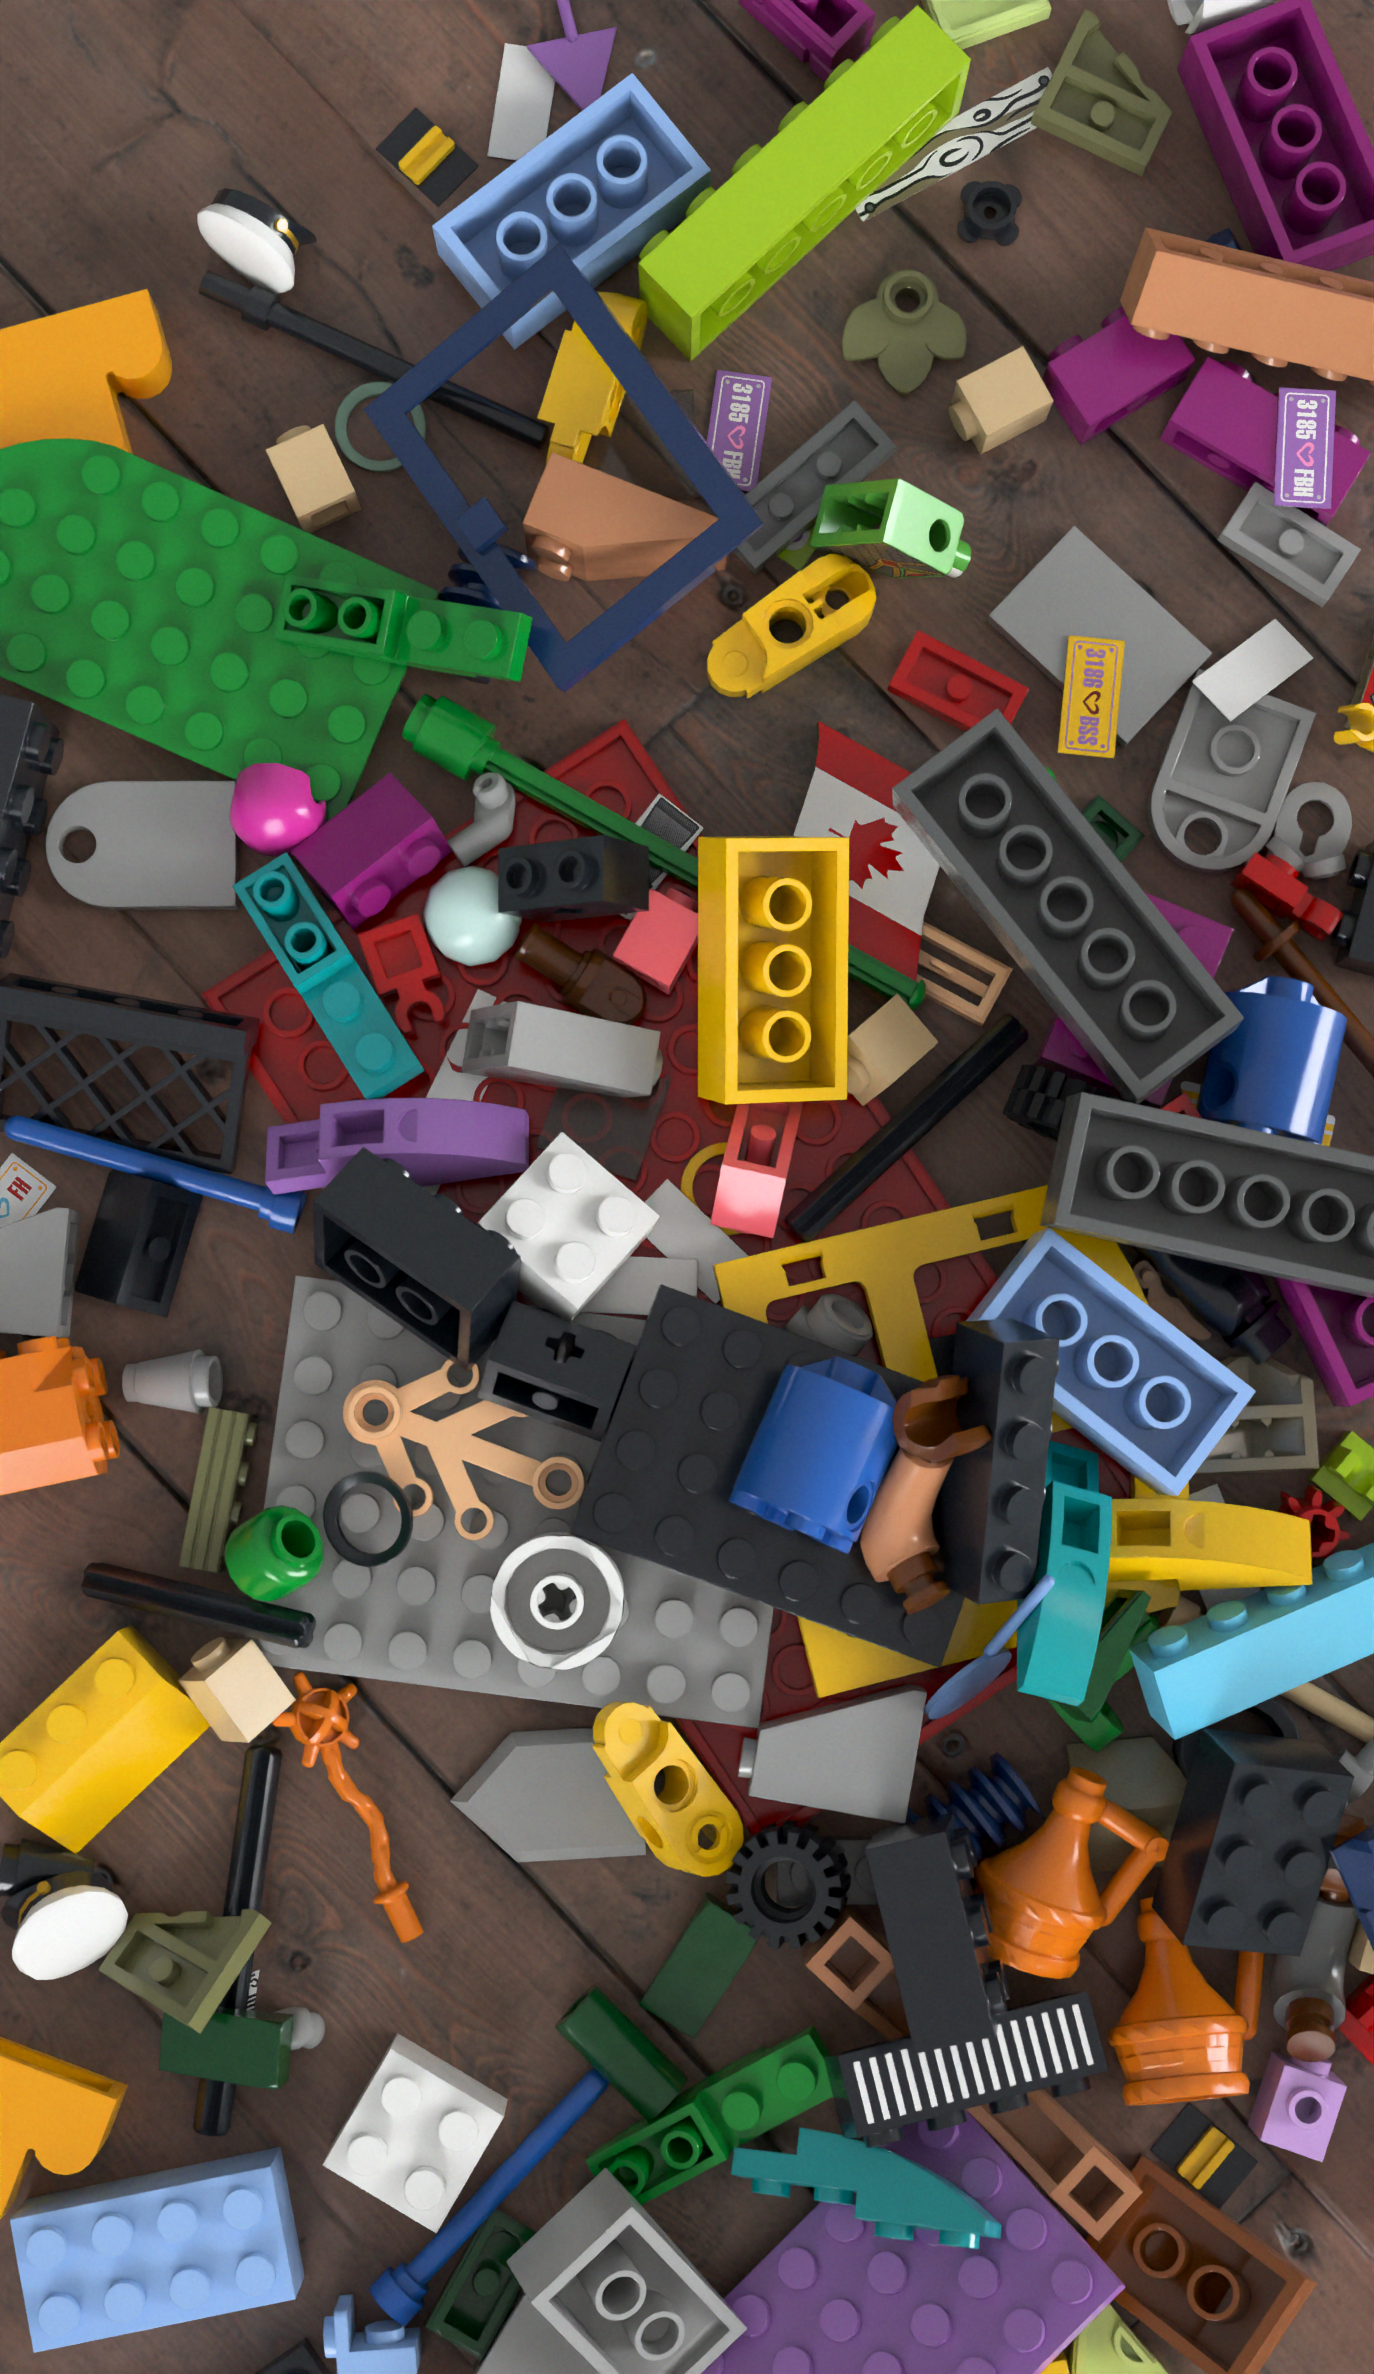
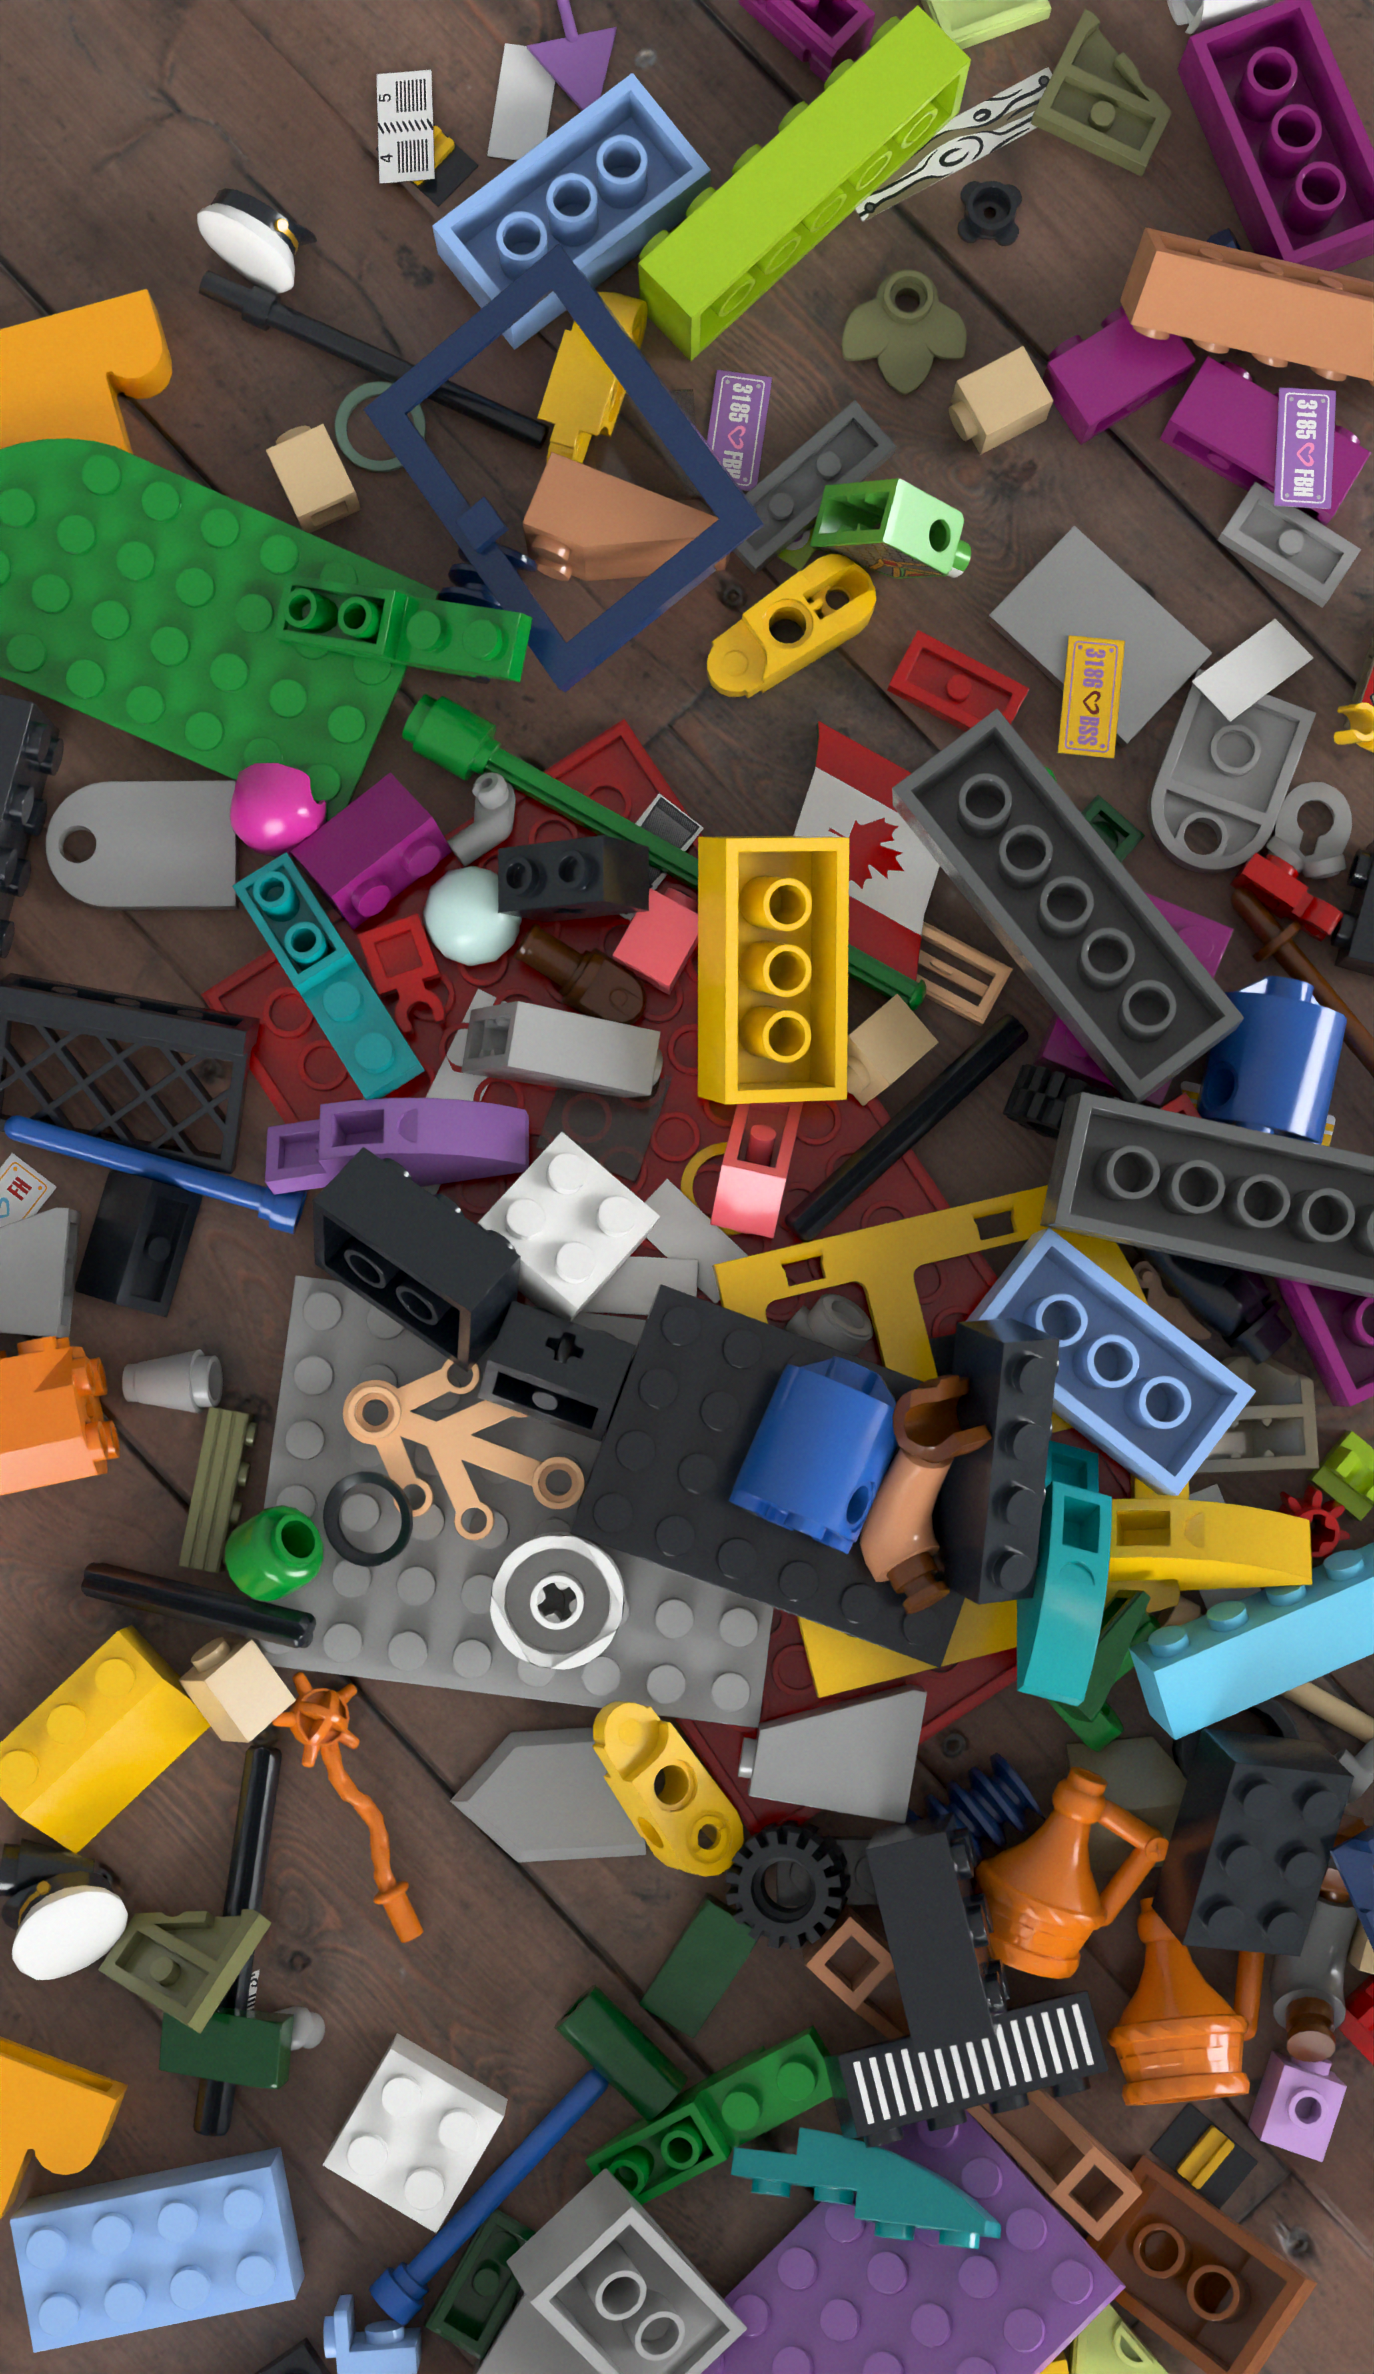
(405, 126): none -> white sticker
(986, 1668): medium blue piece -> none

